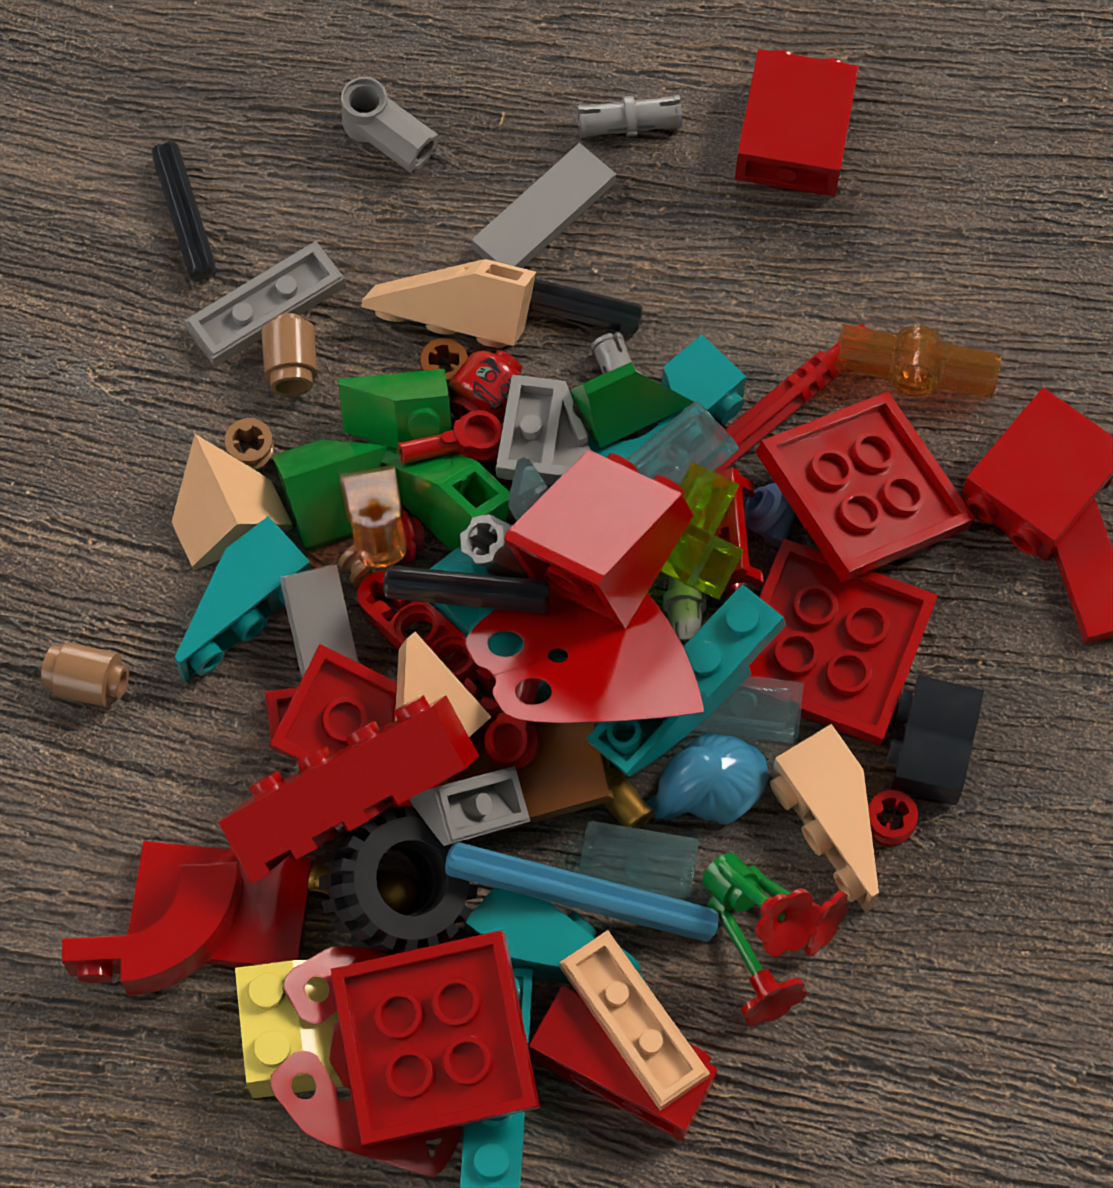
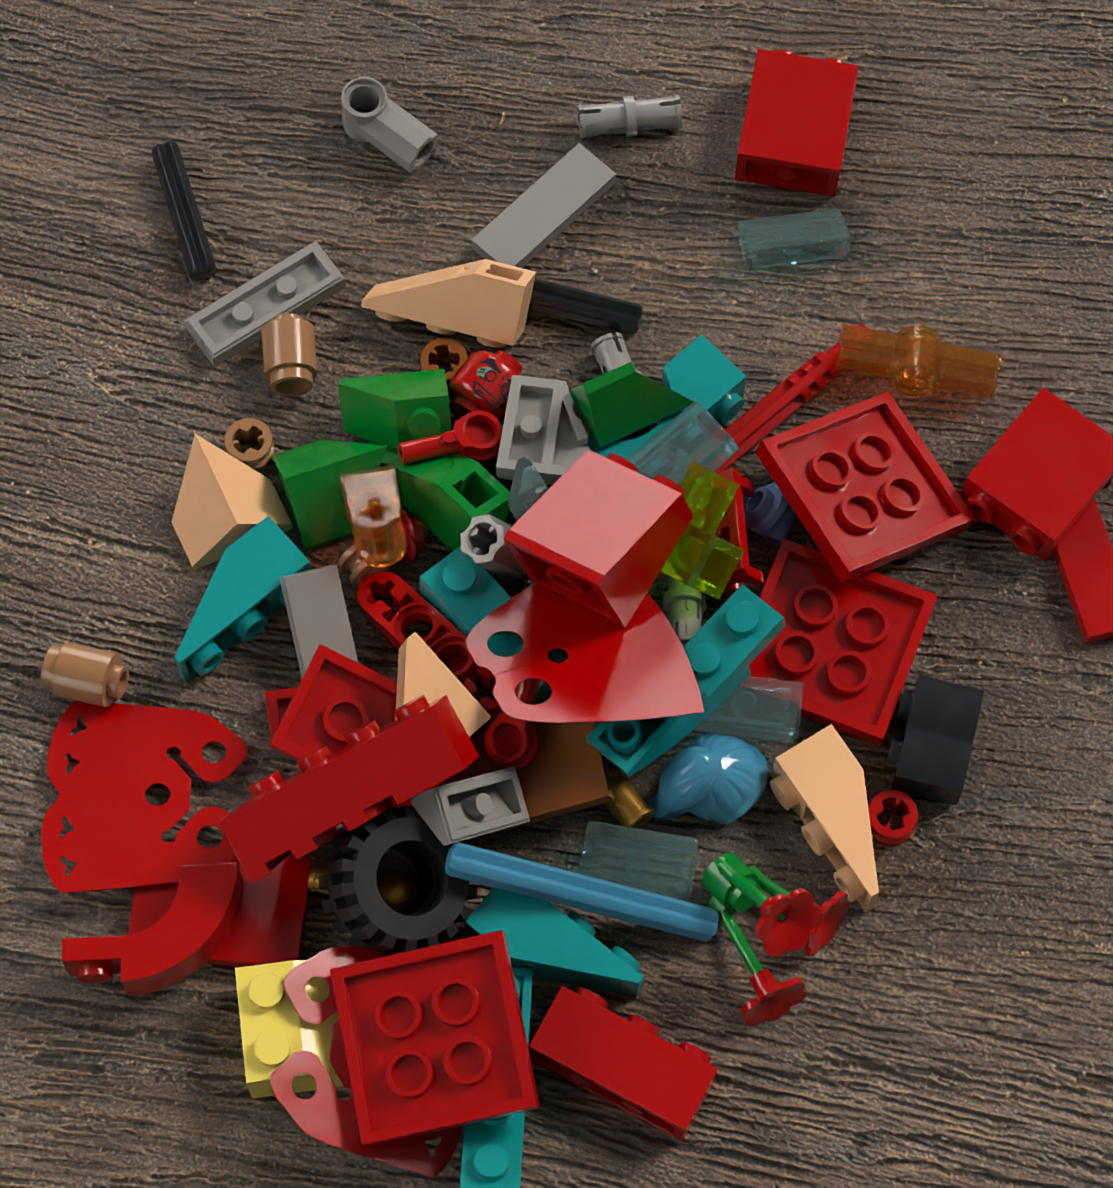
(105, 801): none -> red piece
(466, 589): black axle -> none
(634, 1020): light nougat tile -> none
(793, 238): none -> clear light blue slope

